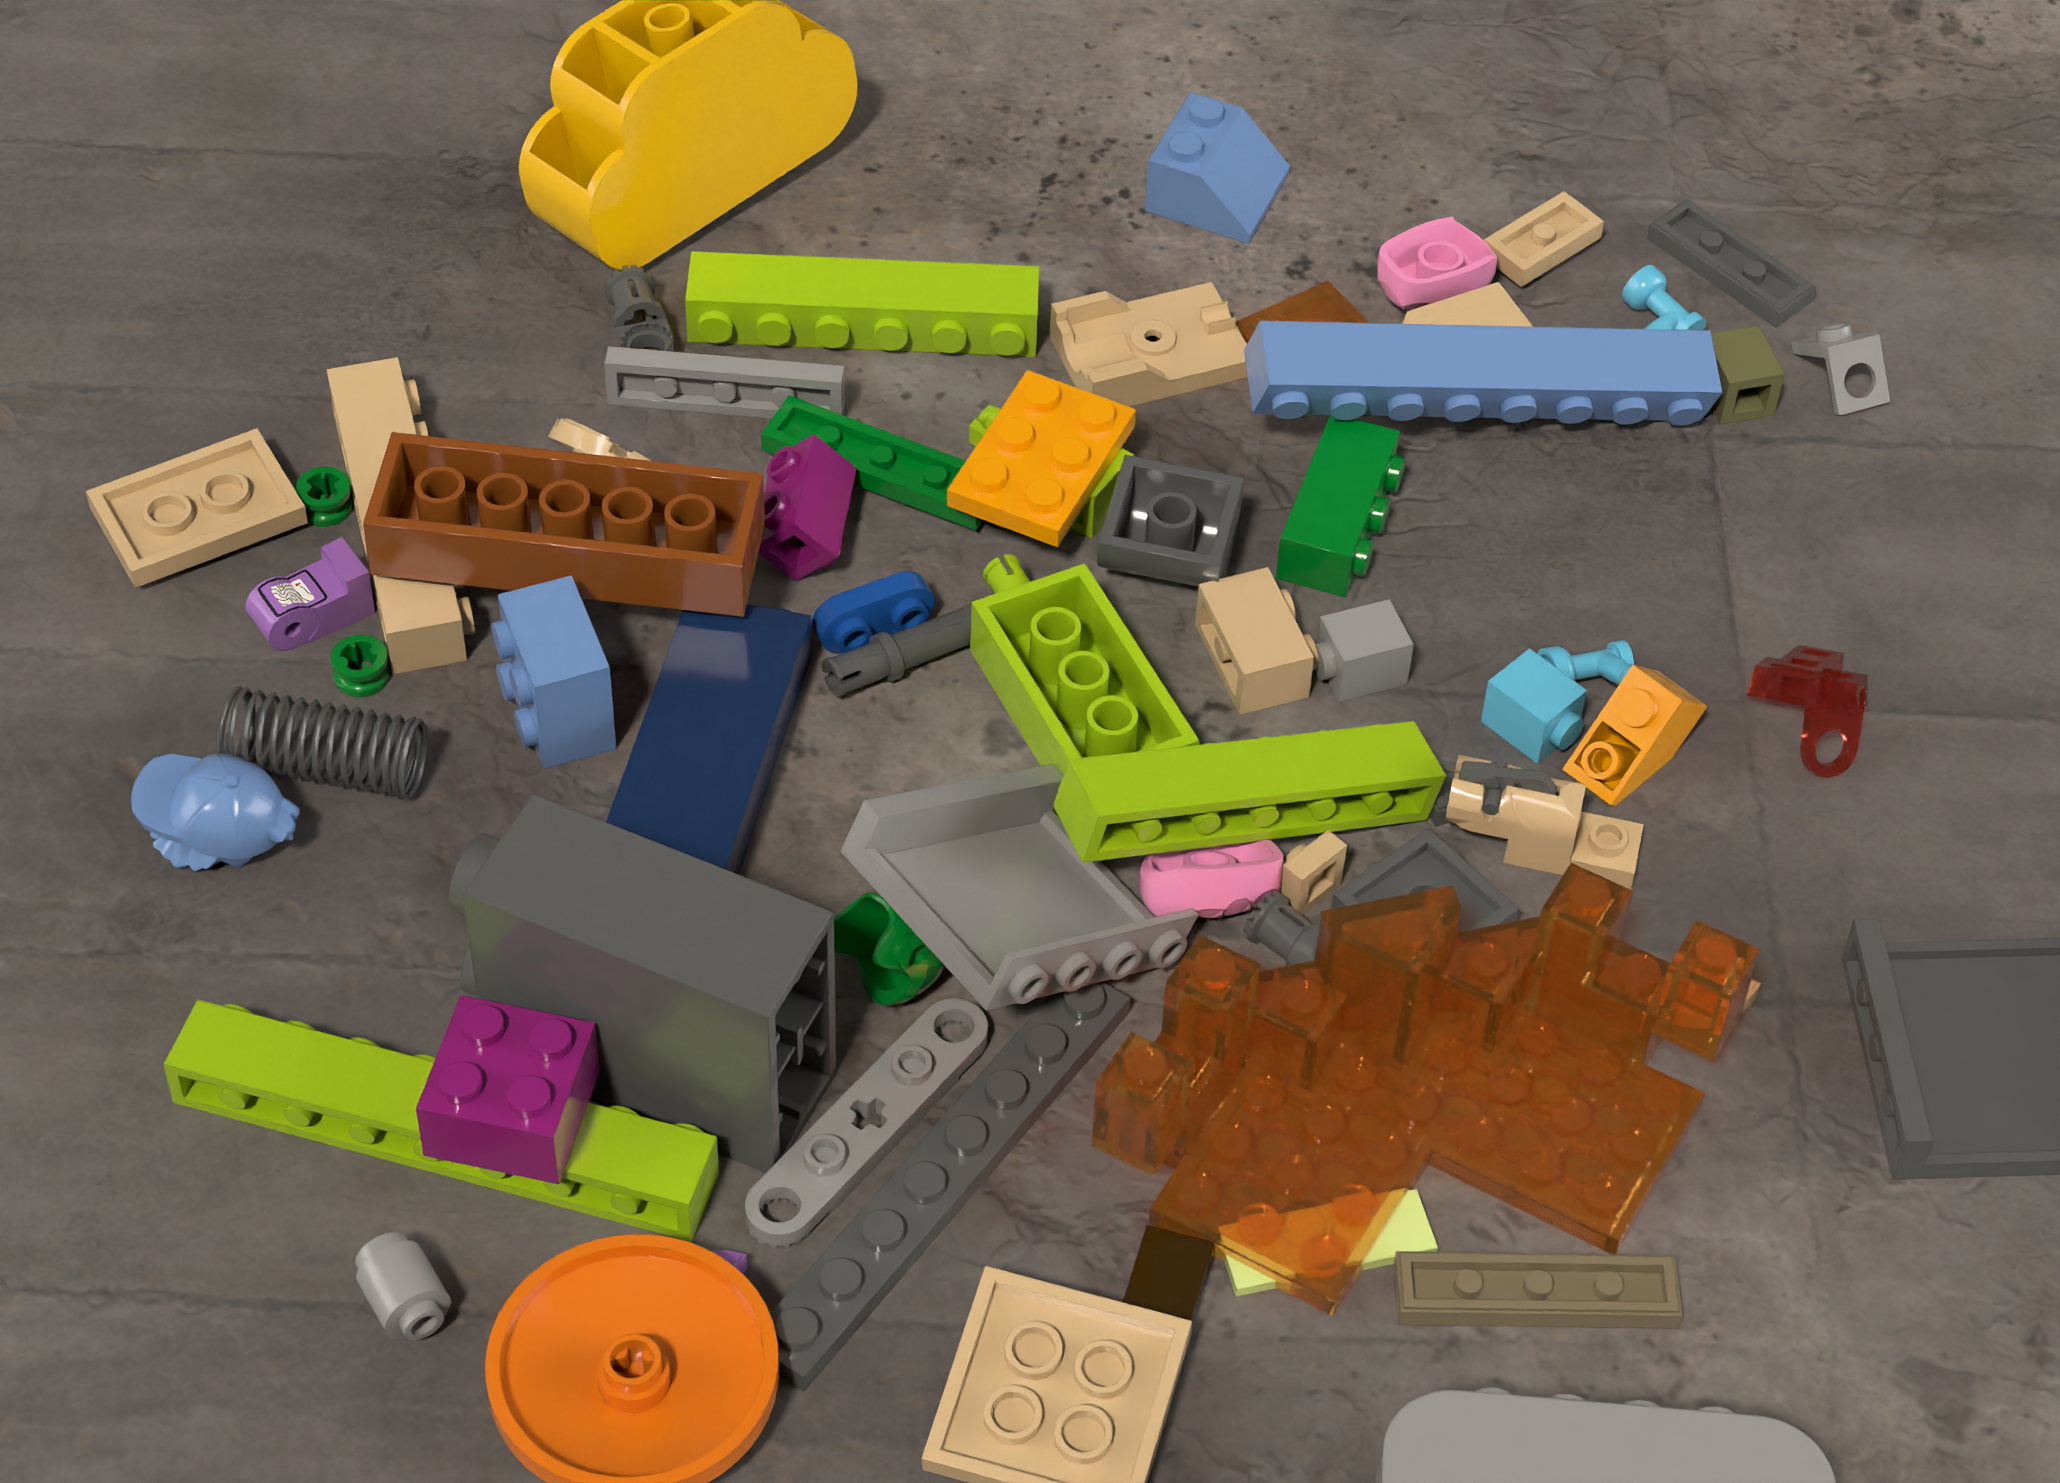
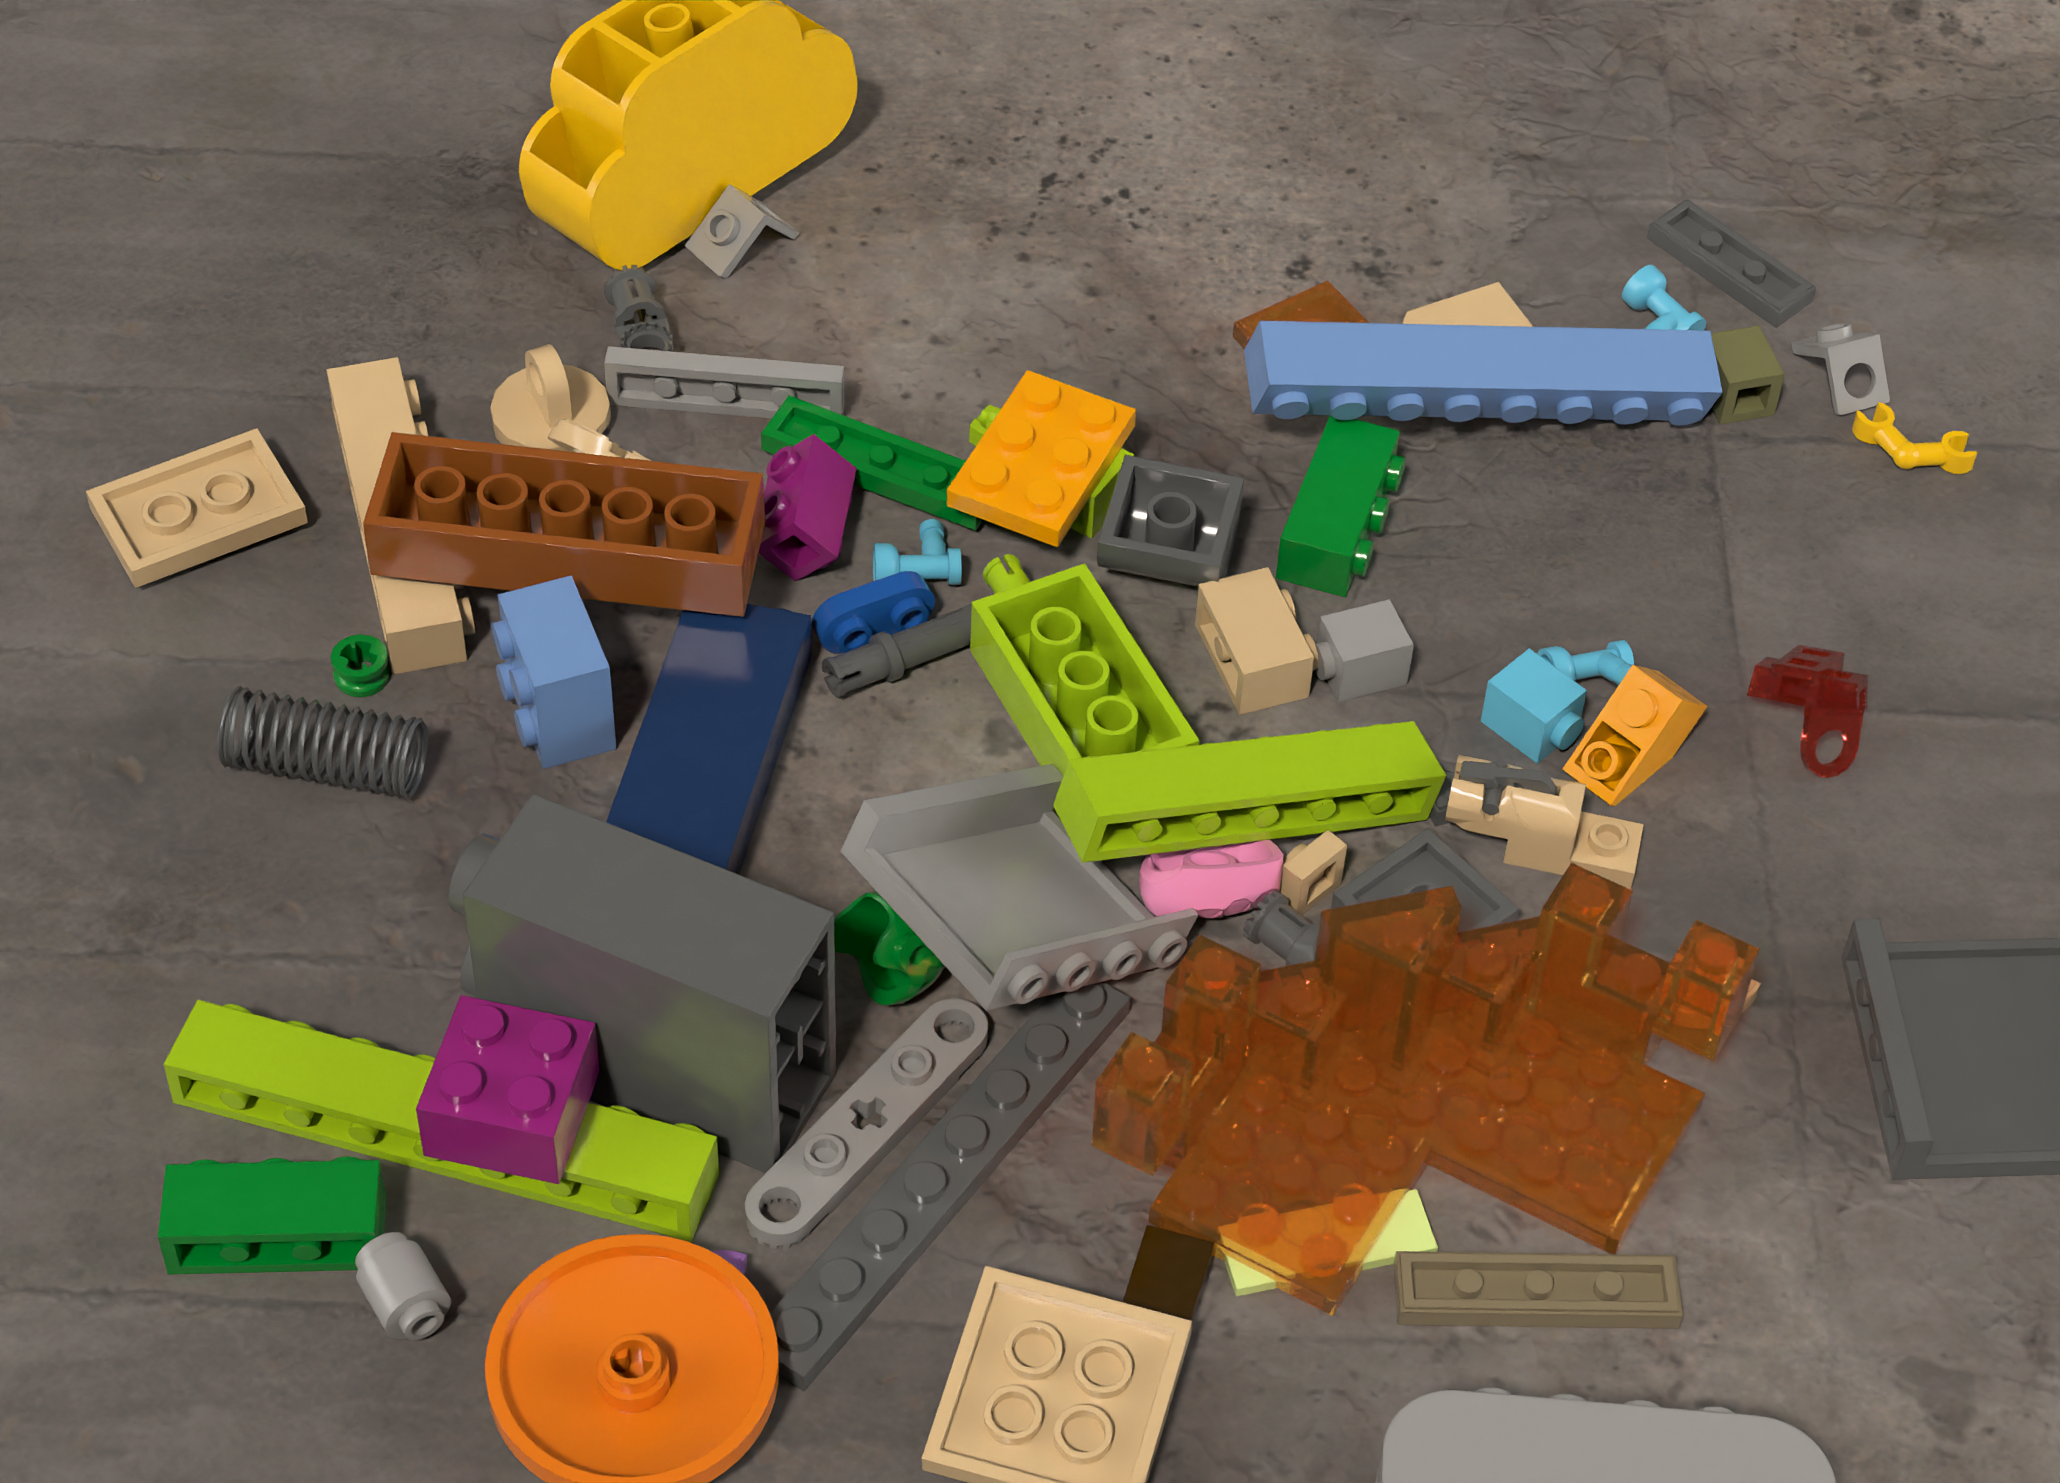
(211, 809): medium blue hair -> none
(269, 1215): none -> green brick
(312, 599): medium lavender leg -> none
(325, 481): green bush -> none
(545, 391): none -> tan tile
(732, 229): none -> light grey bracket
(862, 304): lime brick -> none
(933, 562): none -> medium azure piece
(1108, 349): tan piece -> none
(1214, 170): medium blue slope -> none
(1434, 263): bright pink piece -> none
(1544, 238): tan plate -> none
(1906, 454): none -> yellow arm

